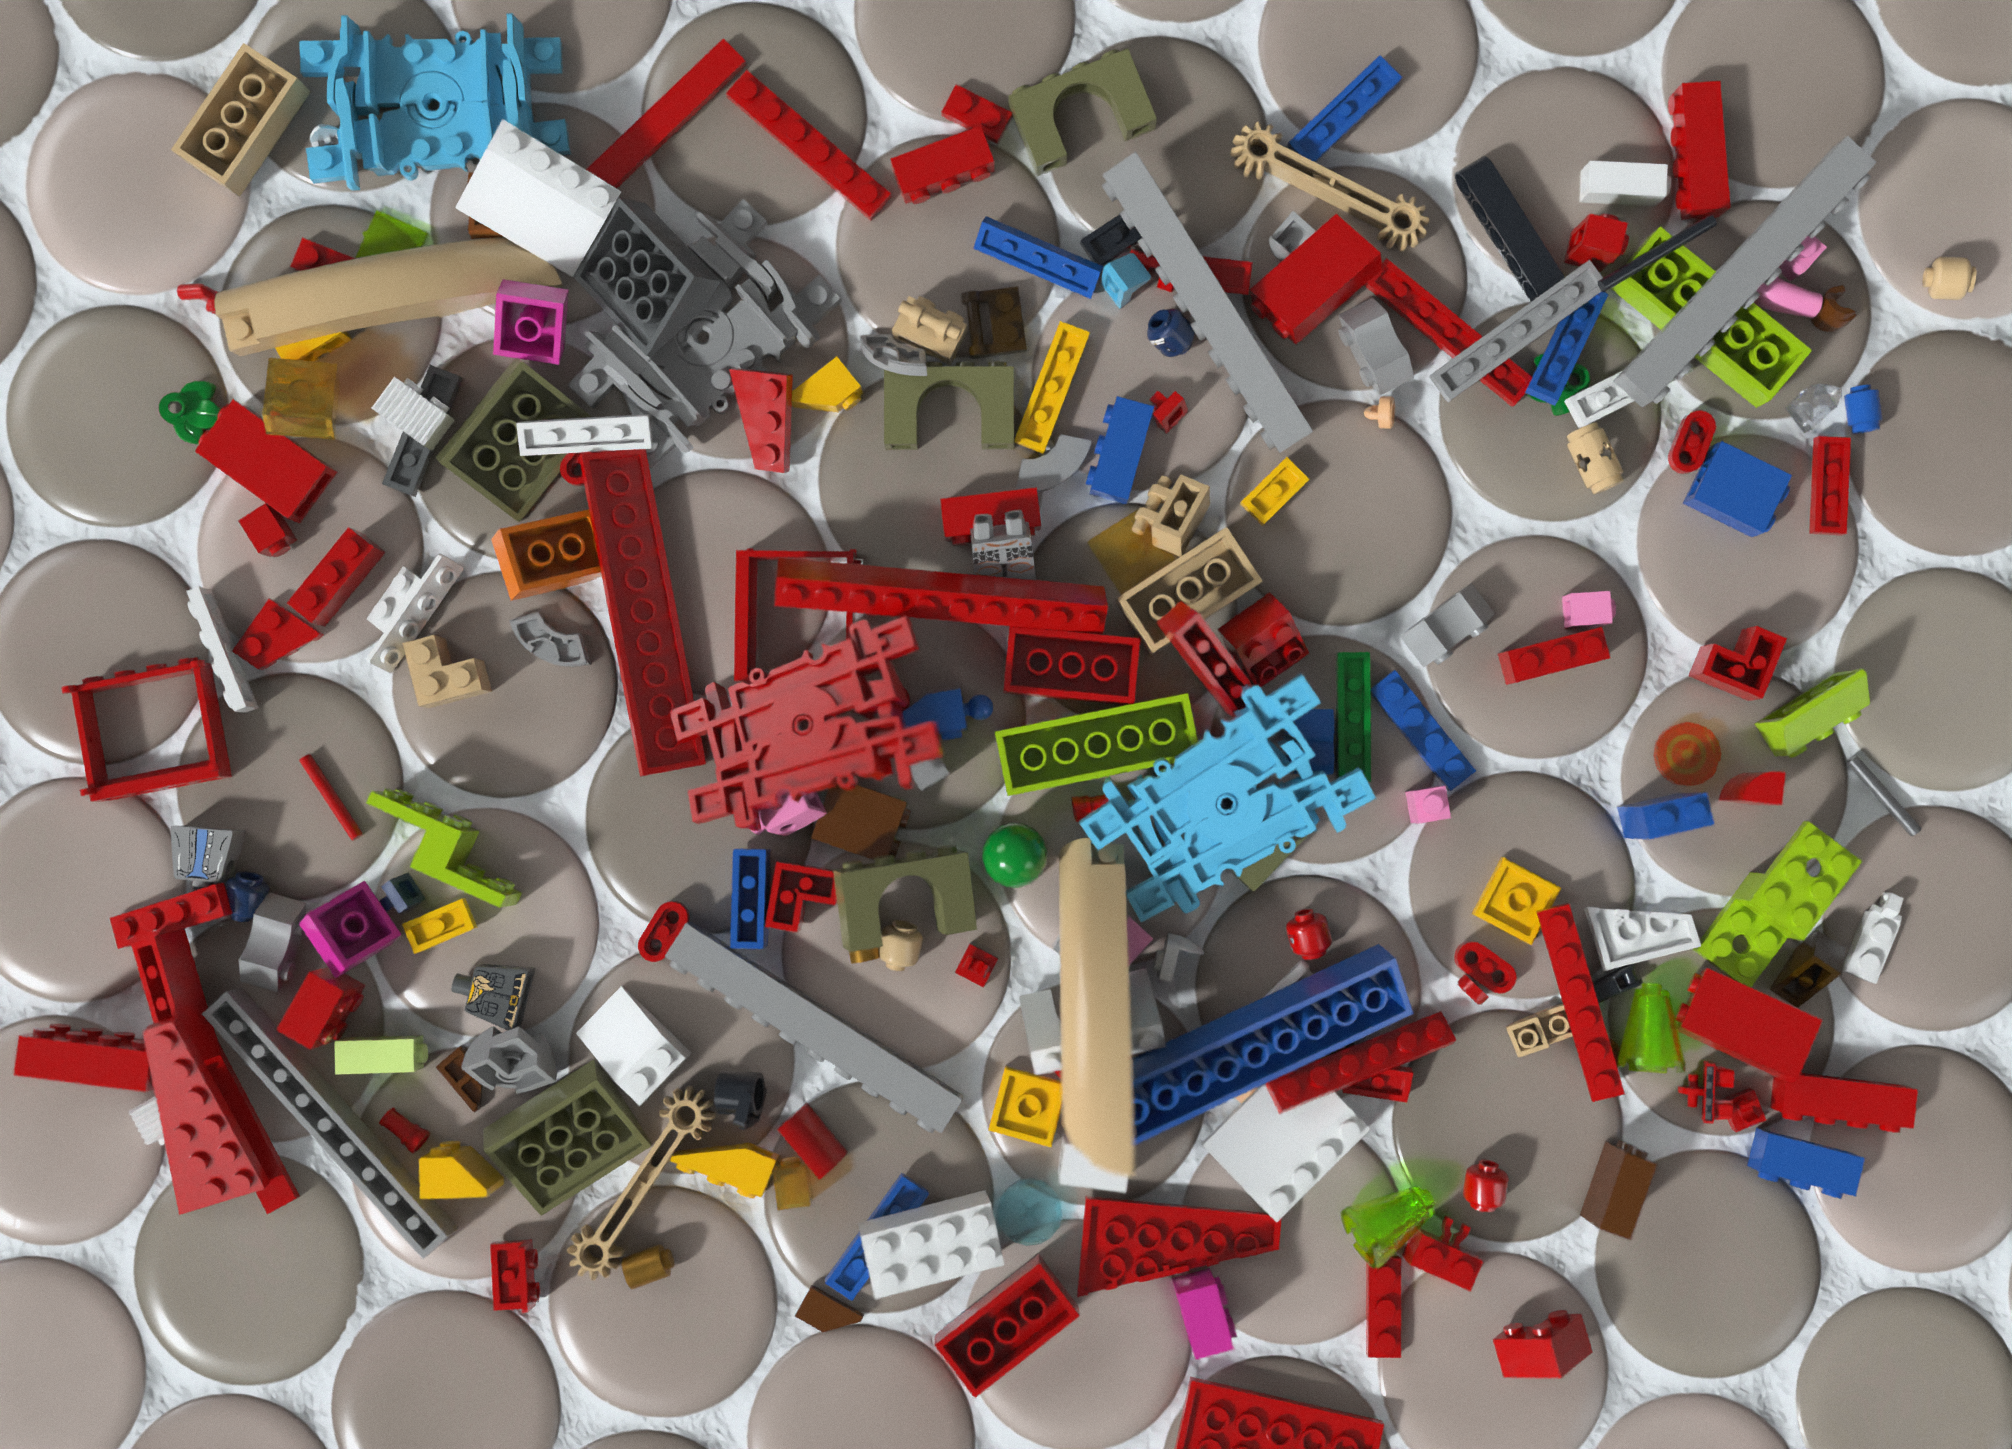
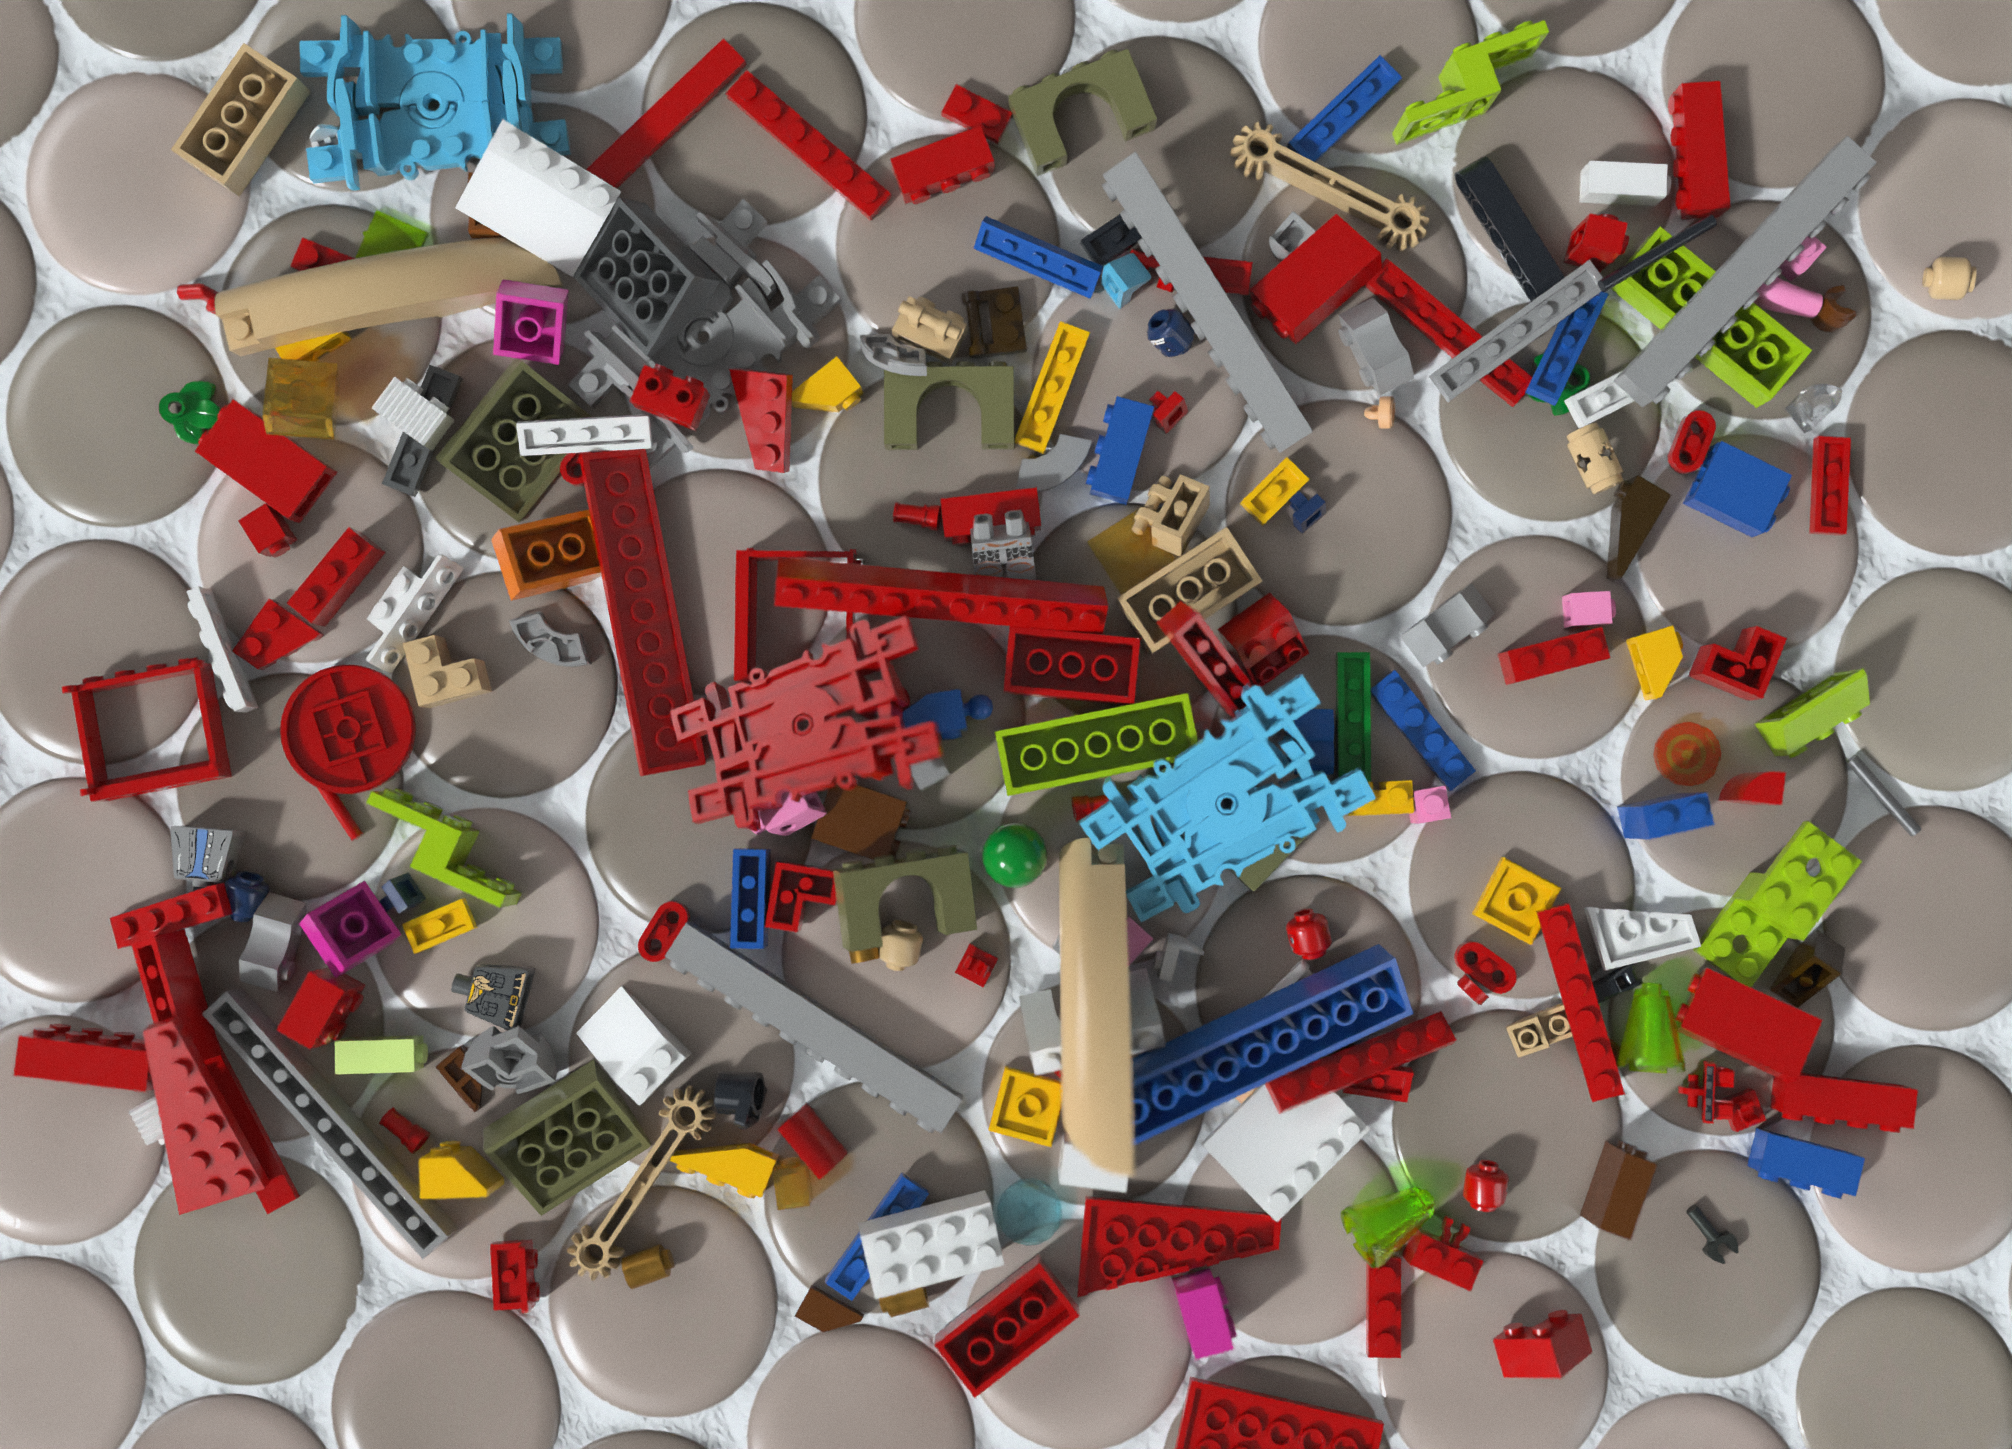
(348, 729): none -> red plate
(670, 396): none -> red brick
(905, 1302): none -> pearl gold brick
(918, 515): none -> red pin
(1306, 511): none -> dark blue tile
(1391, 798): none -> yellow brick
(1470, 81): none -> lime bracket
(1631, 520): none -> dark brown slope
(1655, 659): none -> yellow slope
(1713, 1237): none -> pearl dark grey bar
(1863, 409): blue brick -> none
(1874, 939): white hinge -> none

